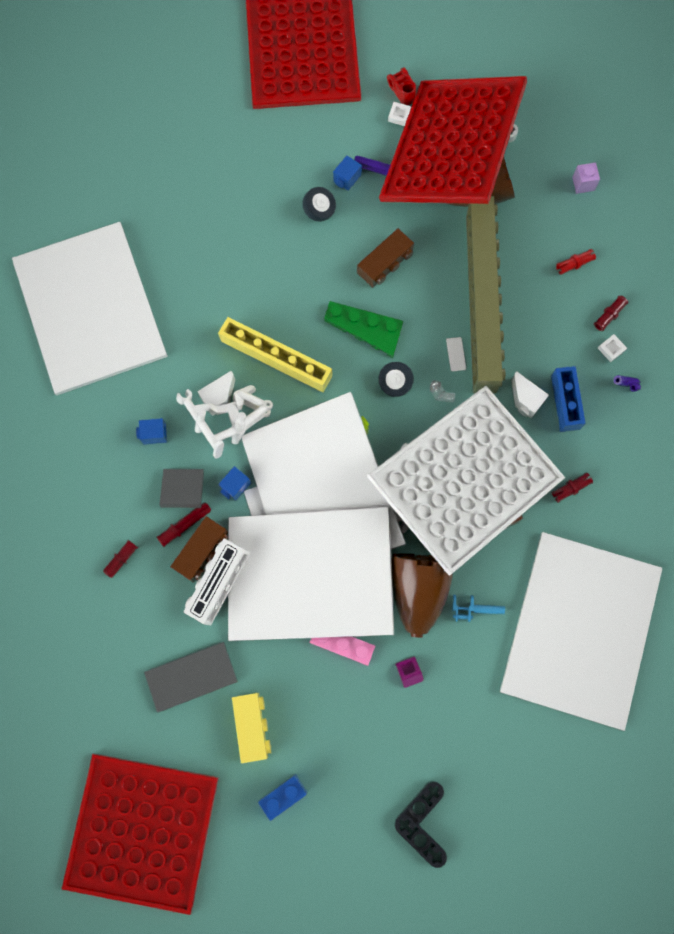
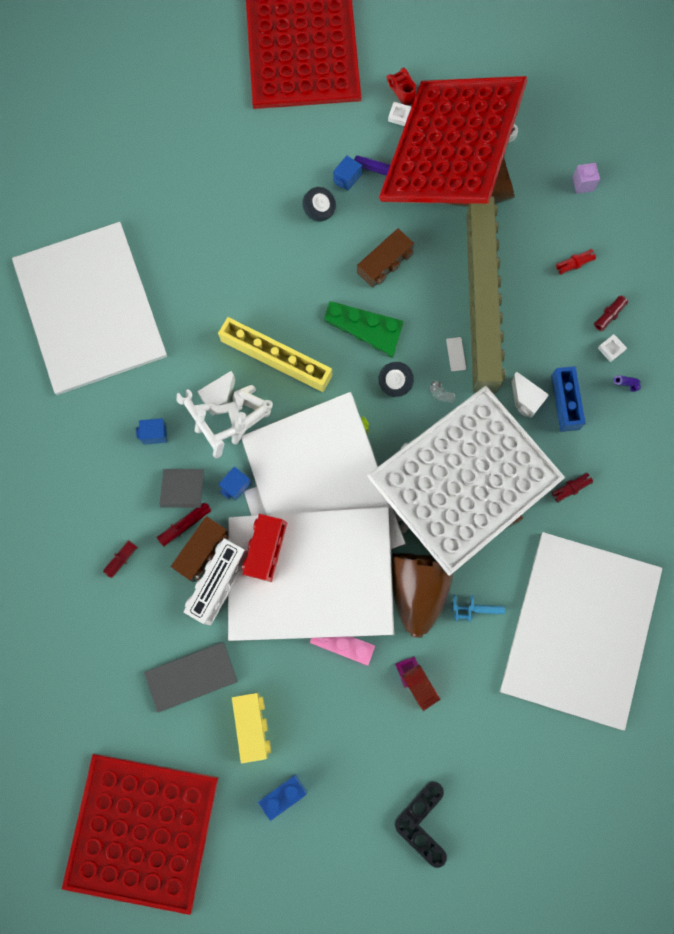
(264, 547): none -> red brick
(421, 687): none -> clear red tile

